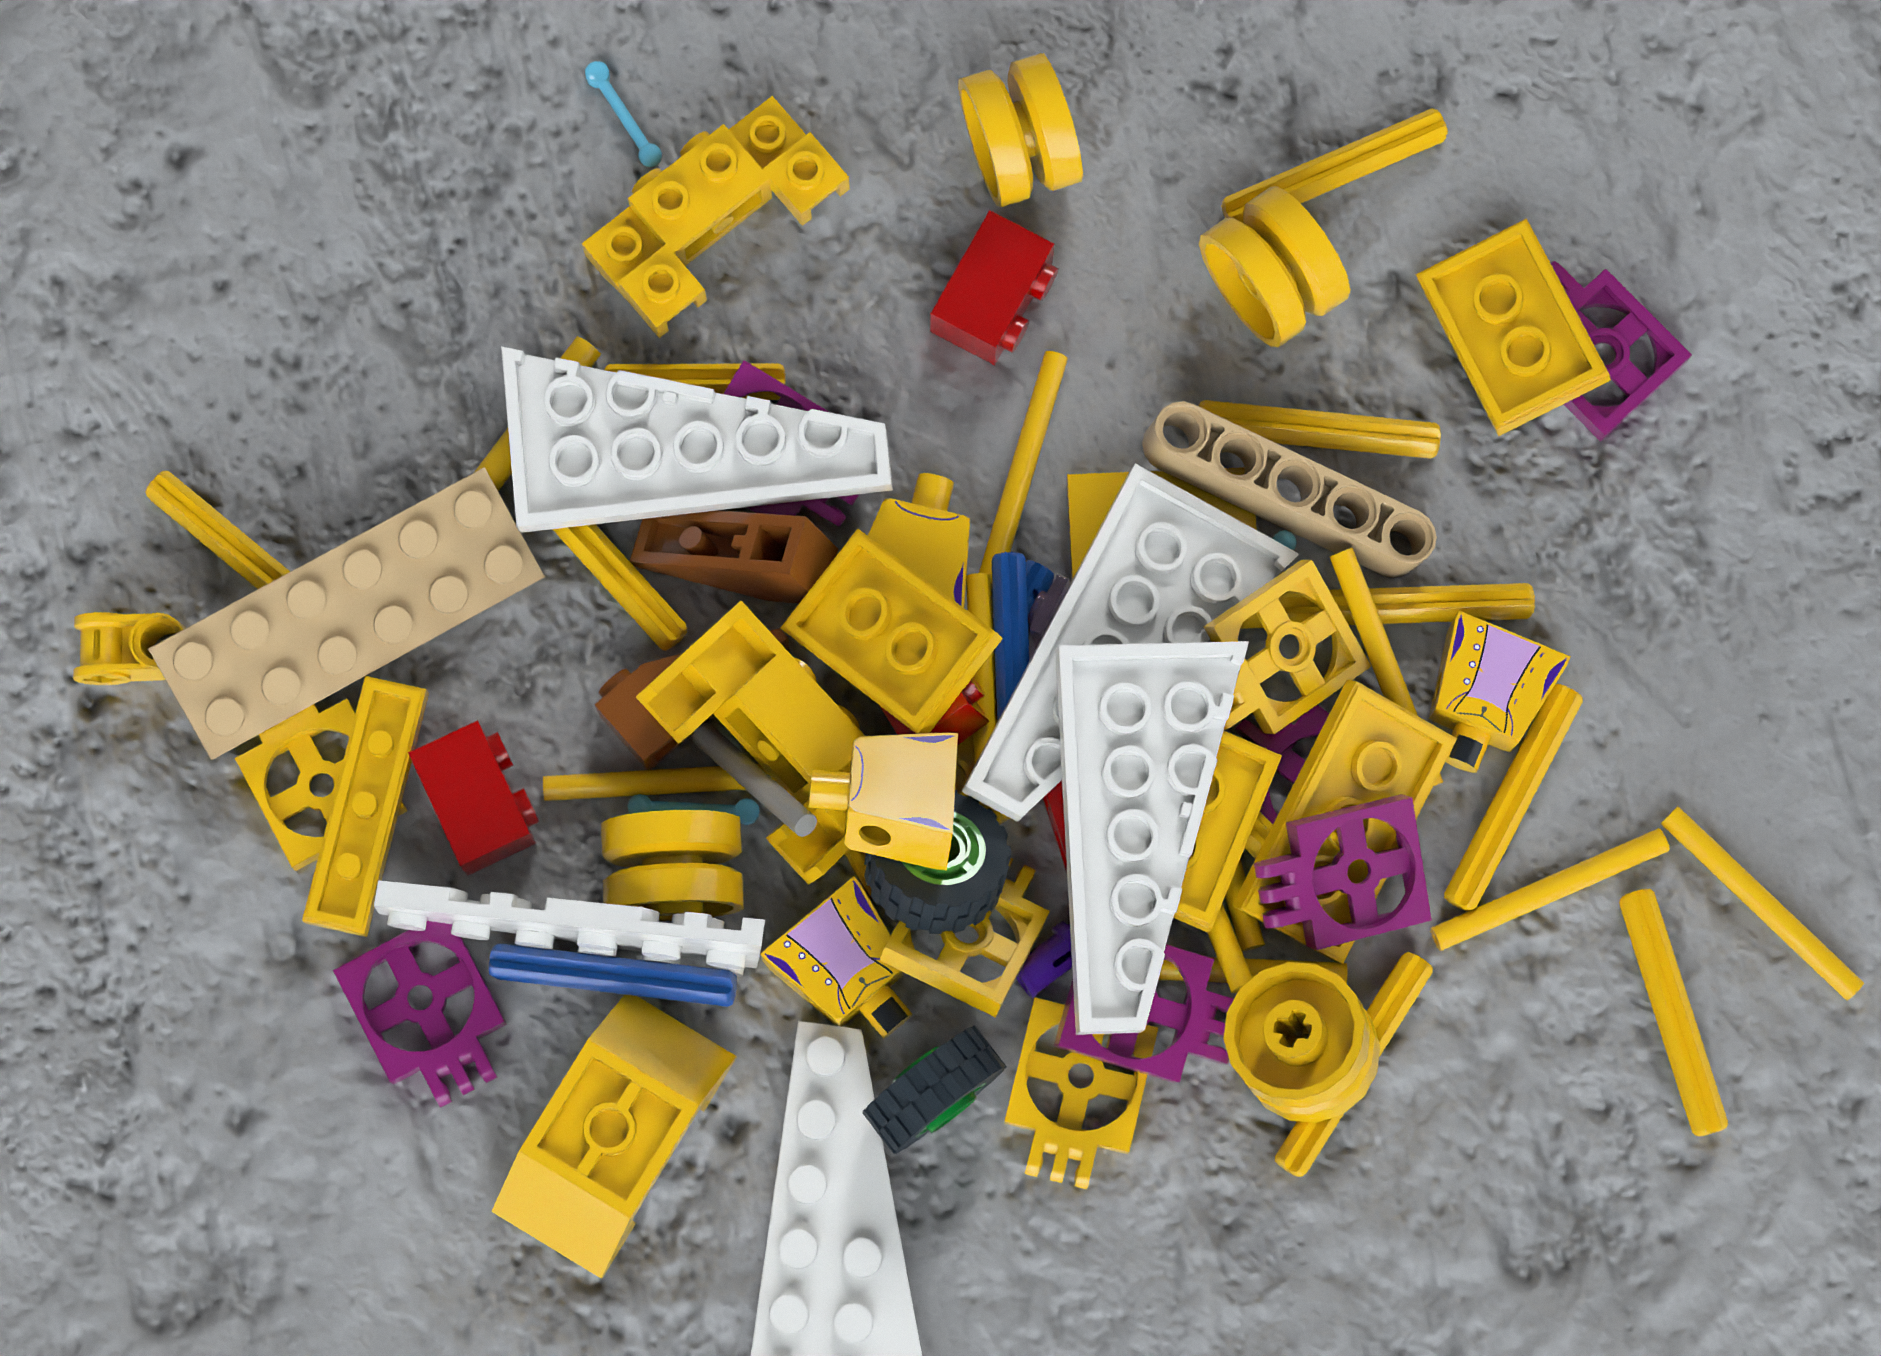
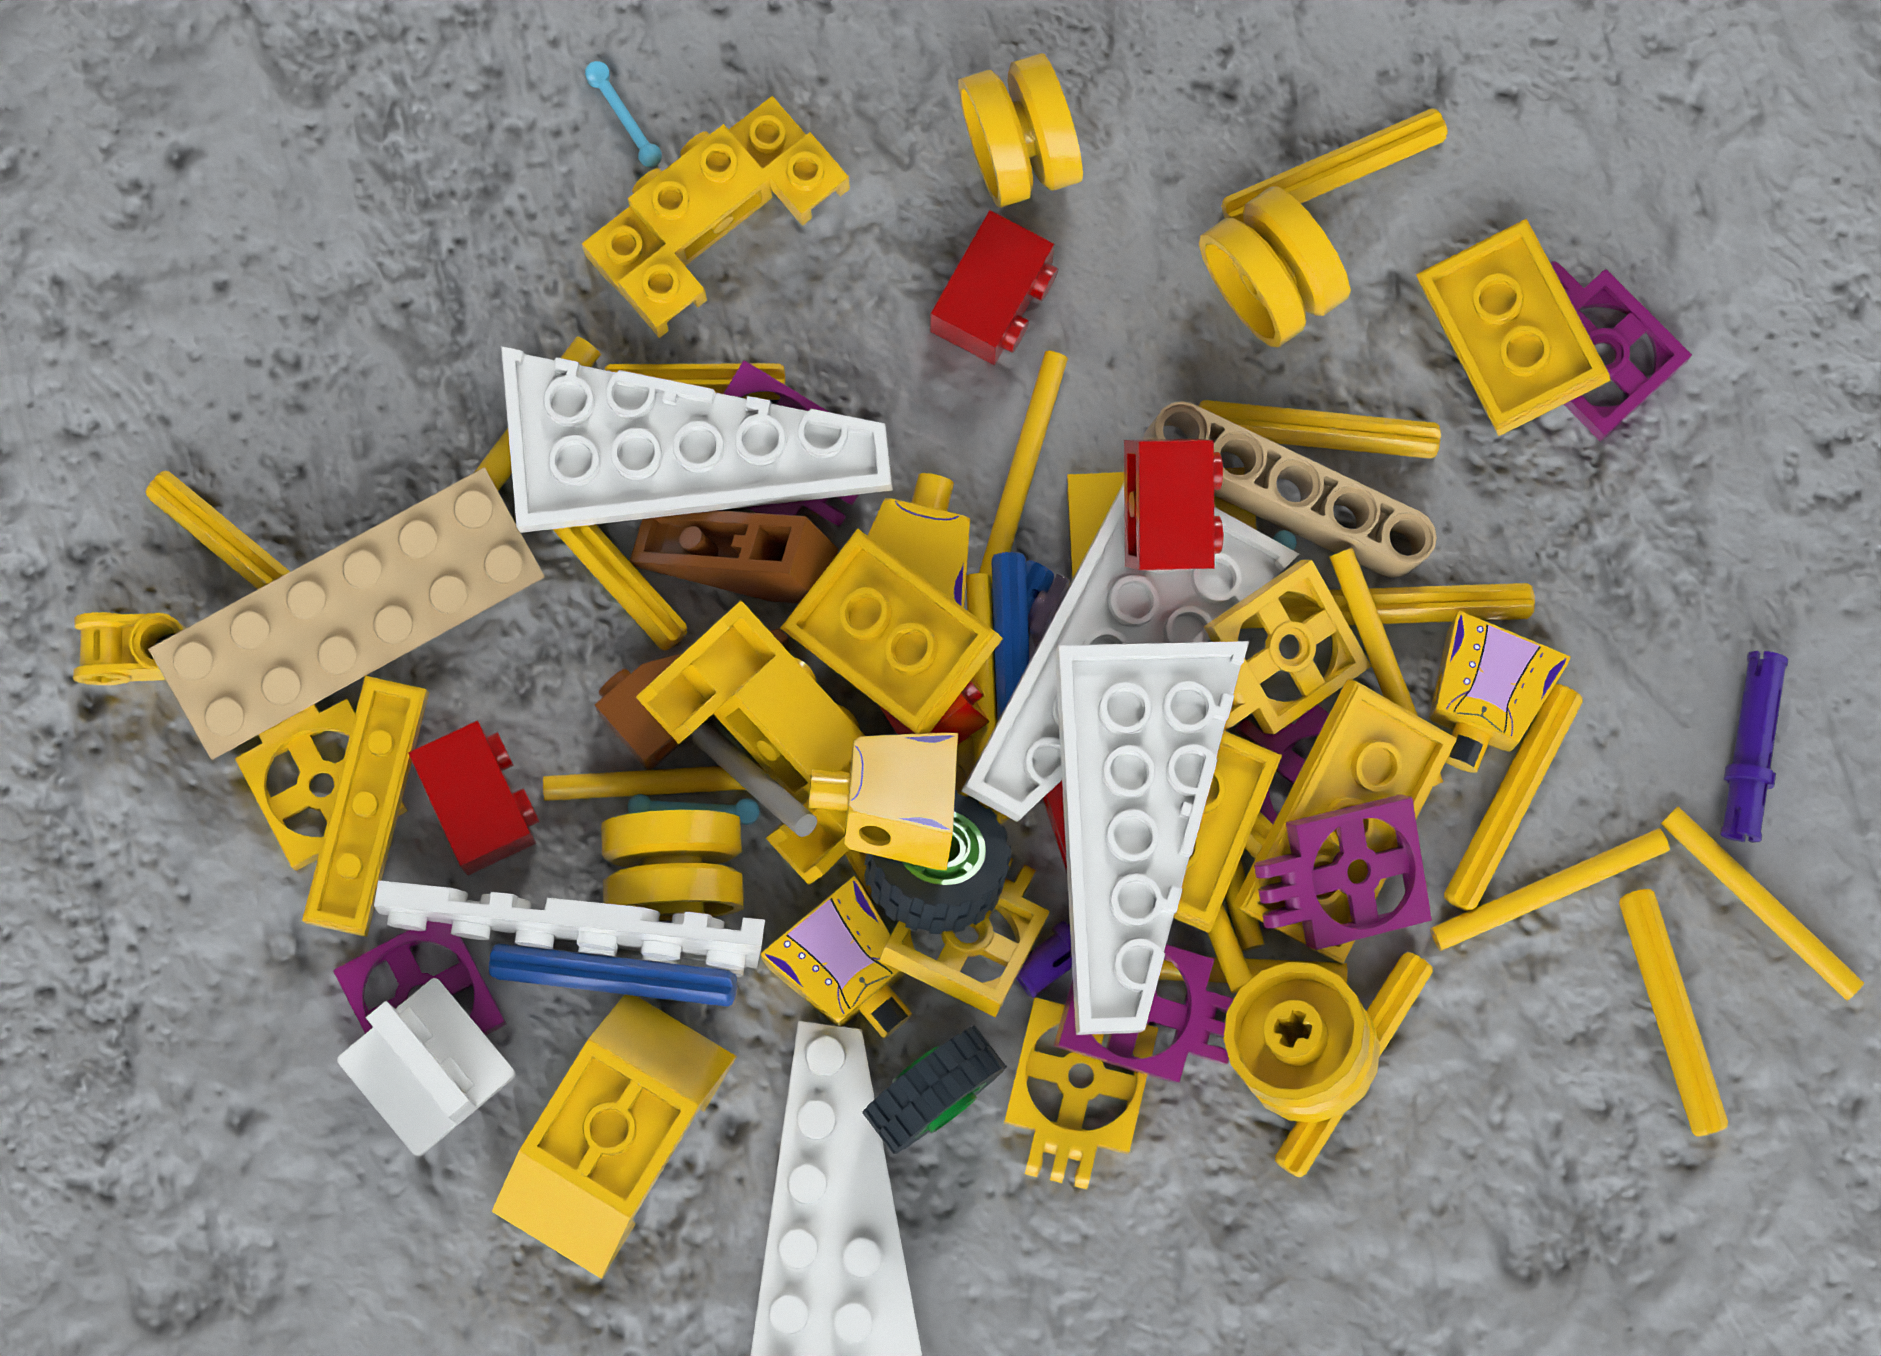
(425, 1066): none -> white bracket
(1171, 504): none -> red brick
(1751, 766): none -> dark purple pin

